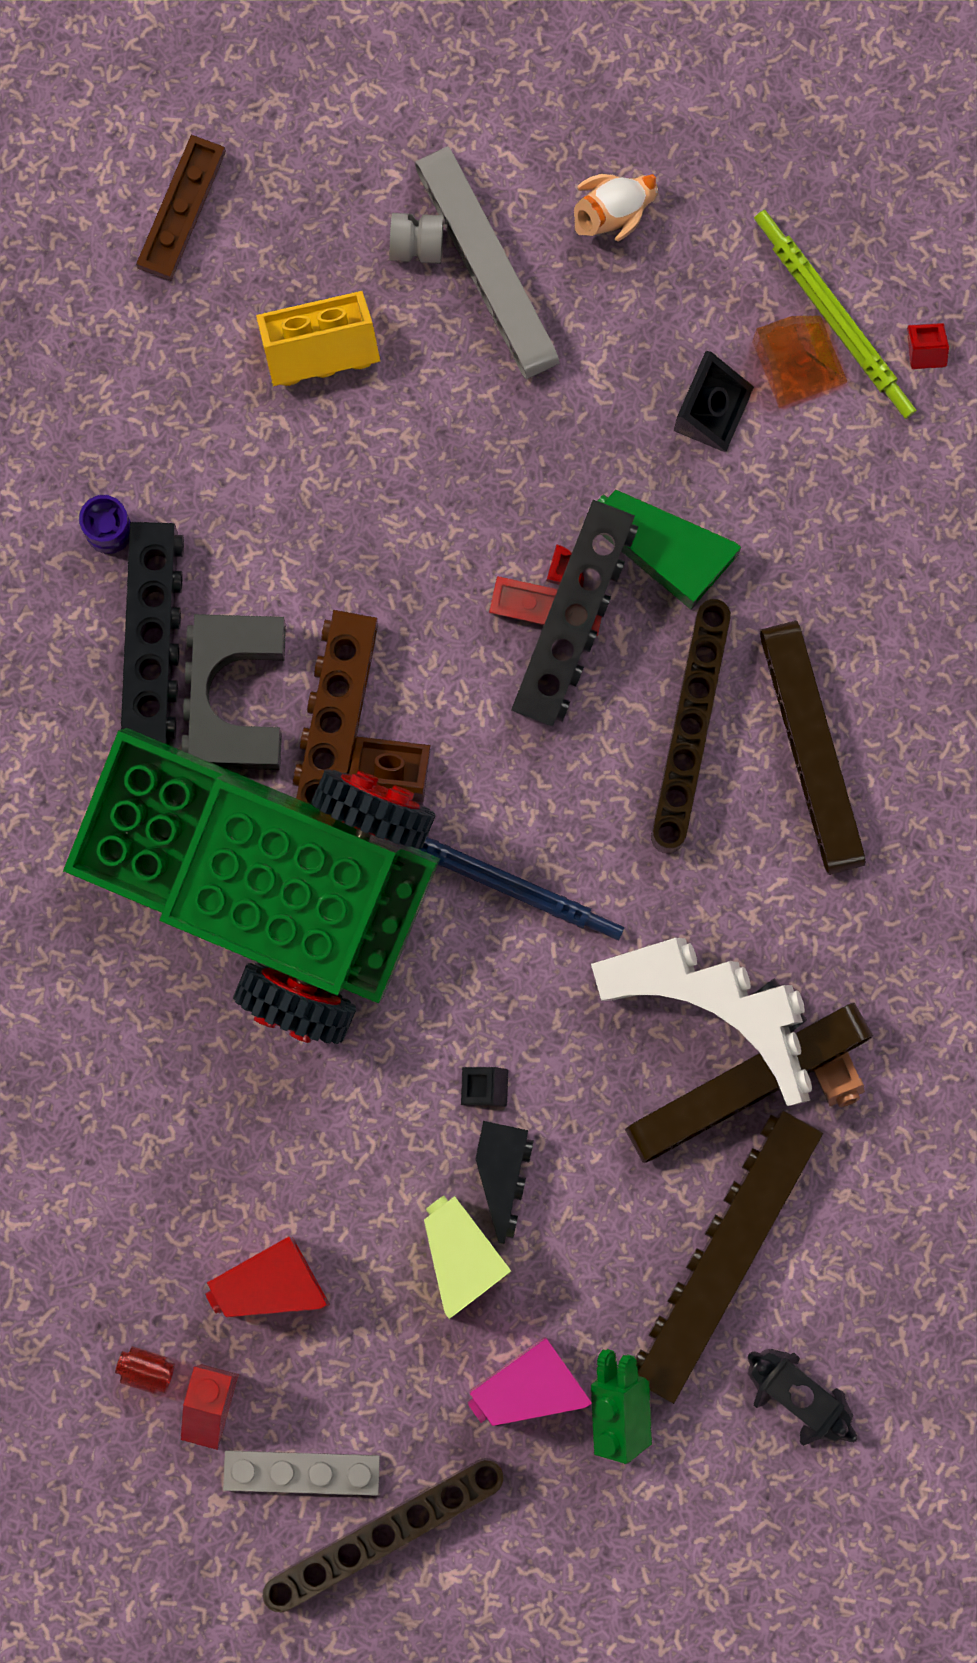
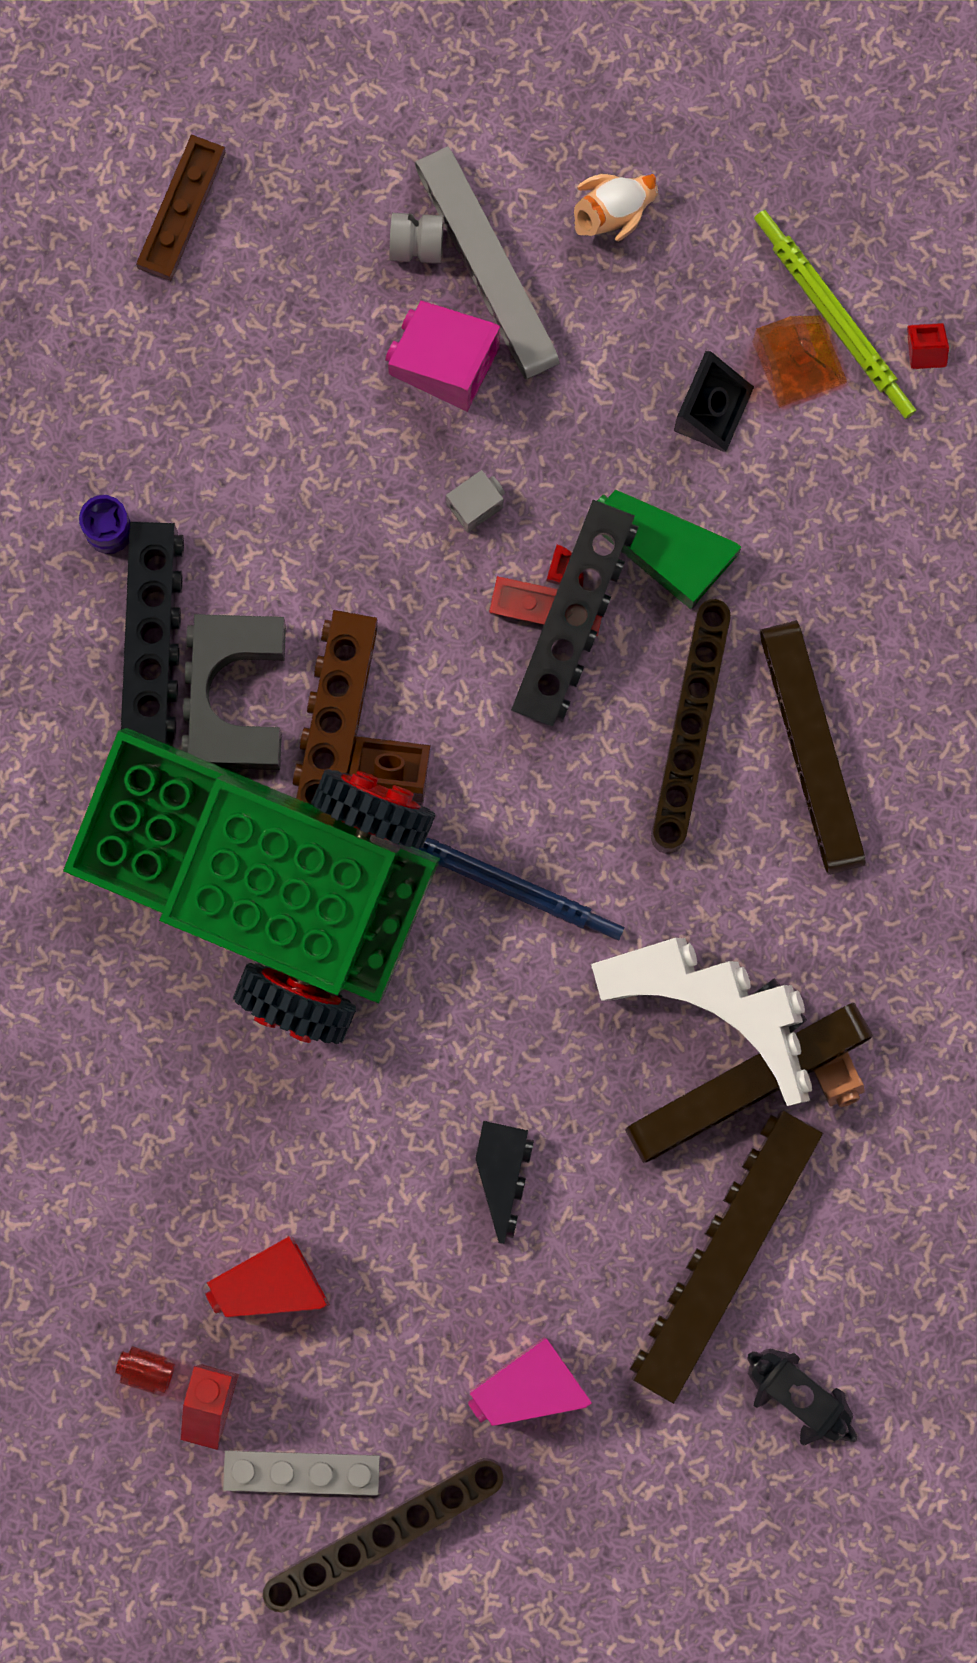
(318, 338): yellow slope -> none
(444, 353): none -> dark pink slope
(461, 1255): yellowish green slope -> none
(475, 500): none -> light grey brick
(484, 1086): black slope -> none
(620, 1409): green hinge -> none

